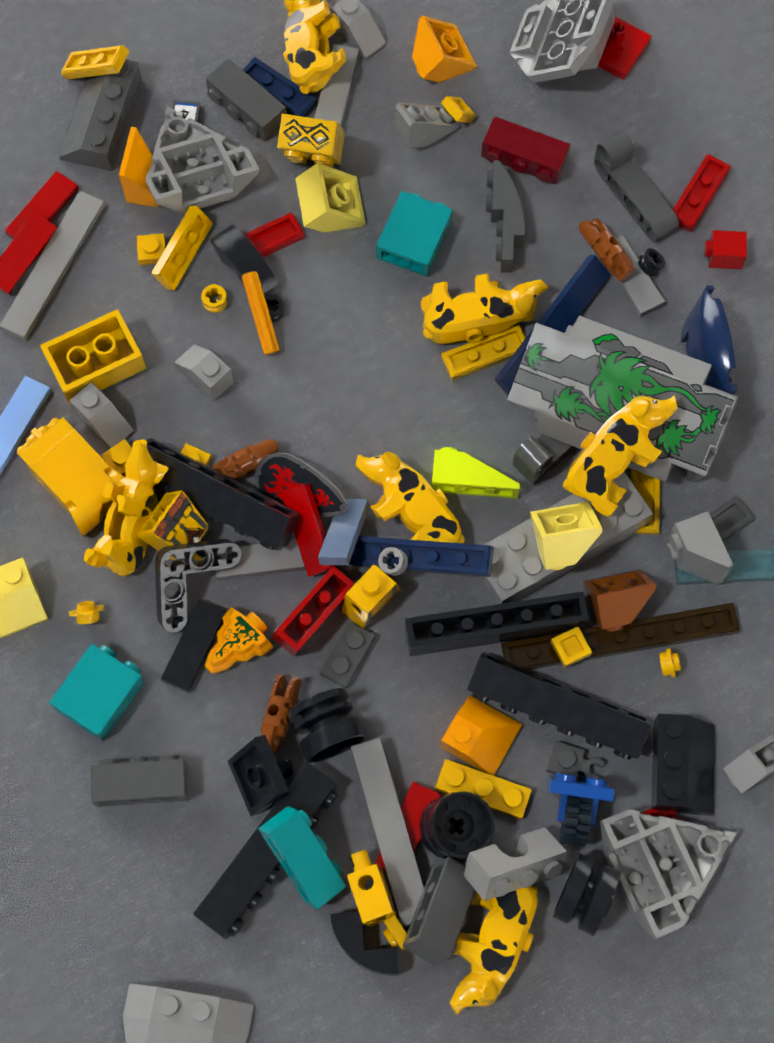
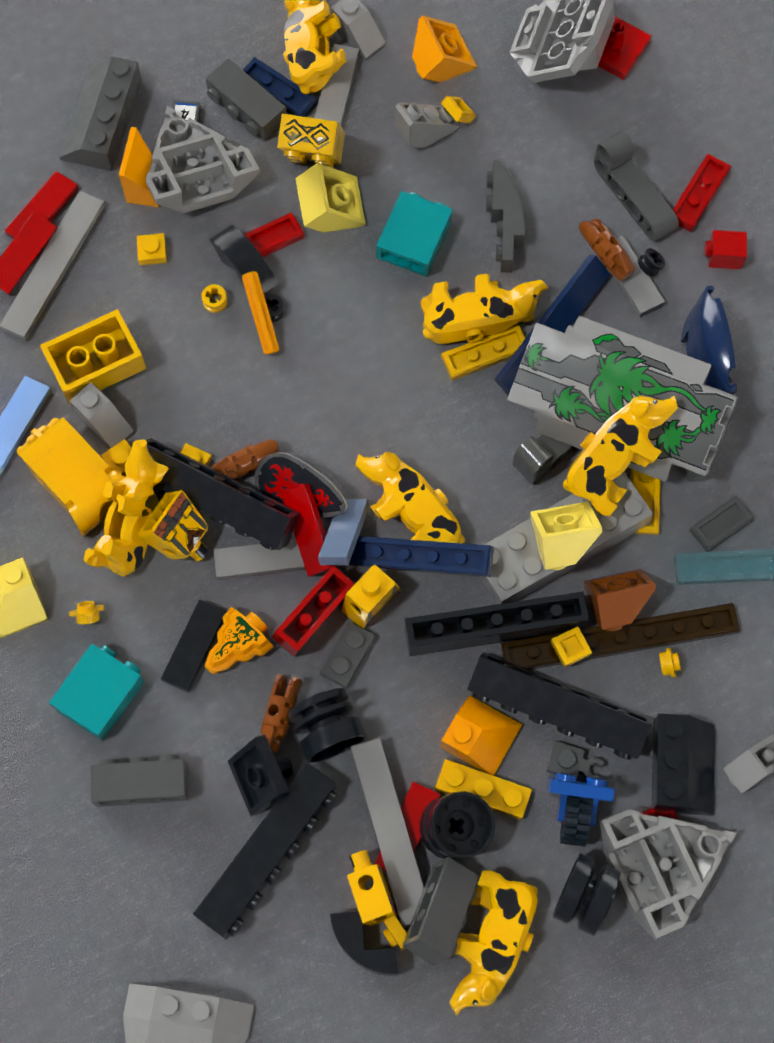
(95, 62): yellow tile -> none
(178, 572): black beam -> none
(182, 248): yellow plate -> none
(205, 371): light grey slope -> none
(303, 856): teal brick -> none
(386, 554): light grey bush -> none
(463, 474): neon yellow slope -> none
(496, 874): light grey arch -> none
(525, 150): dark red brick -> none
(699, 548): light grey slope -> none

